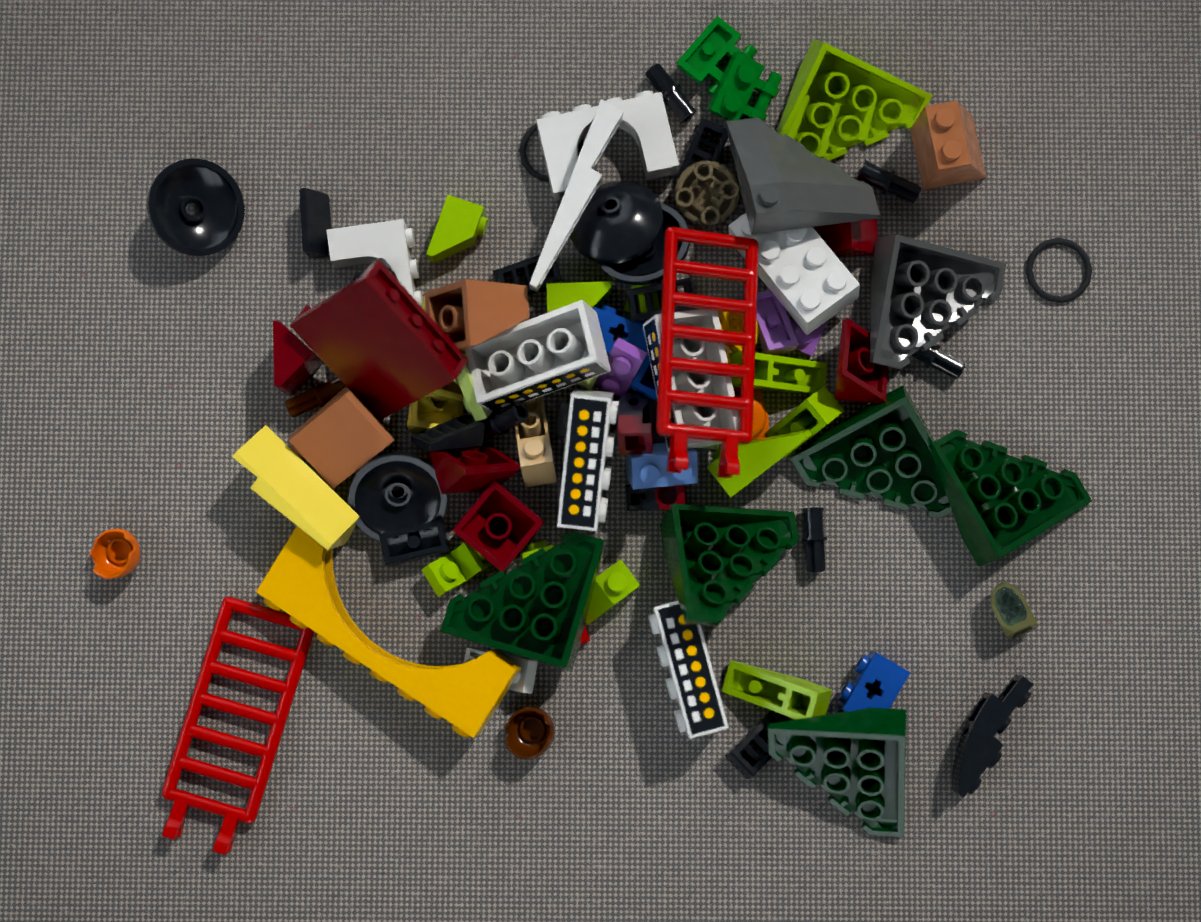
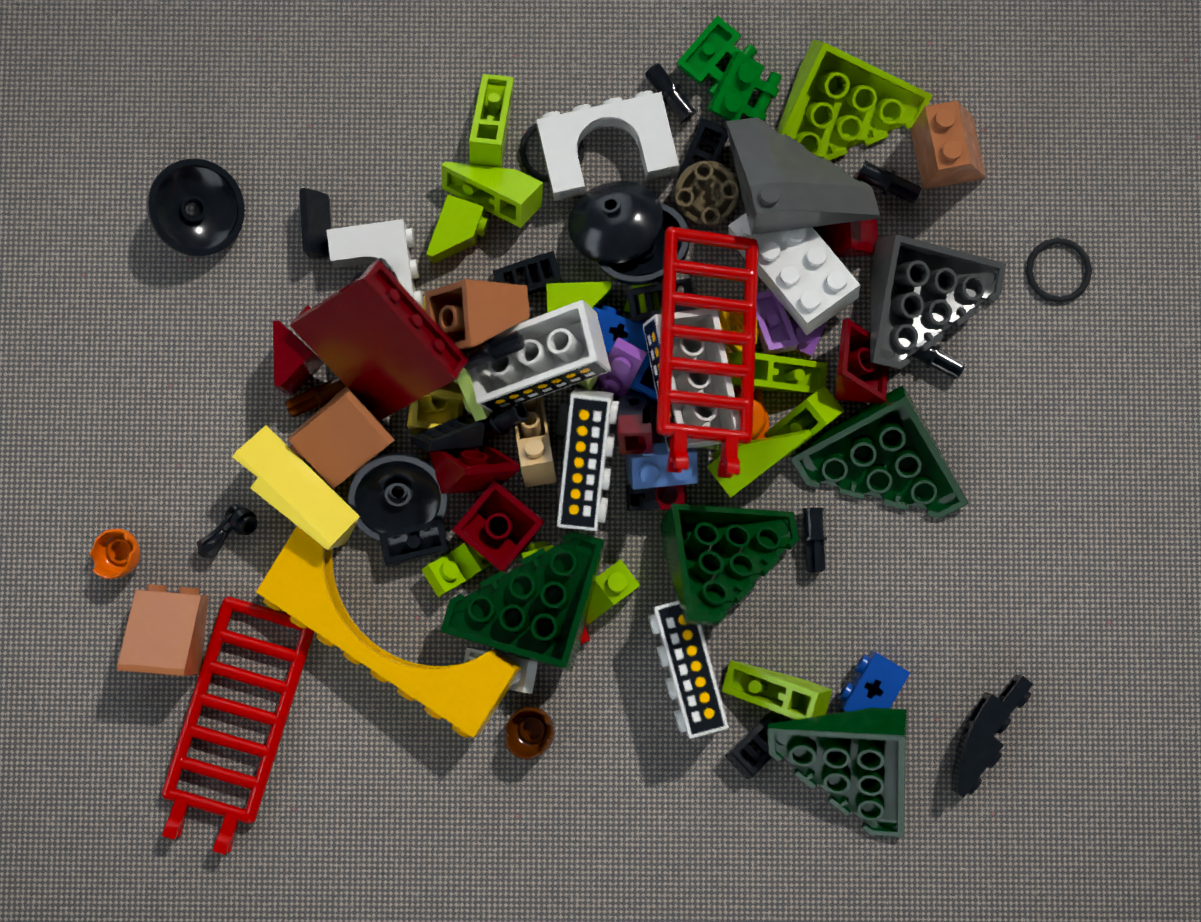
(165, 632): none -> nougat slope
(241, 522): none -> black piece
(491, 121): none -> lime slope
(493, 349): none -> black axle
(500, 190): none -> lime slope
(580, 188): white slope -> none
(1001, 497): dark green slope -> none
(1012, 610): rock -> none

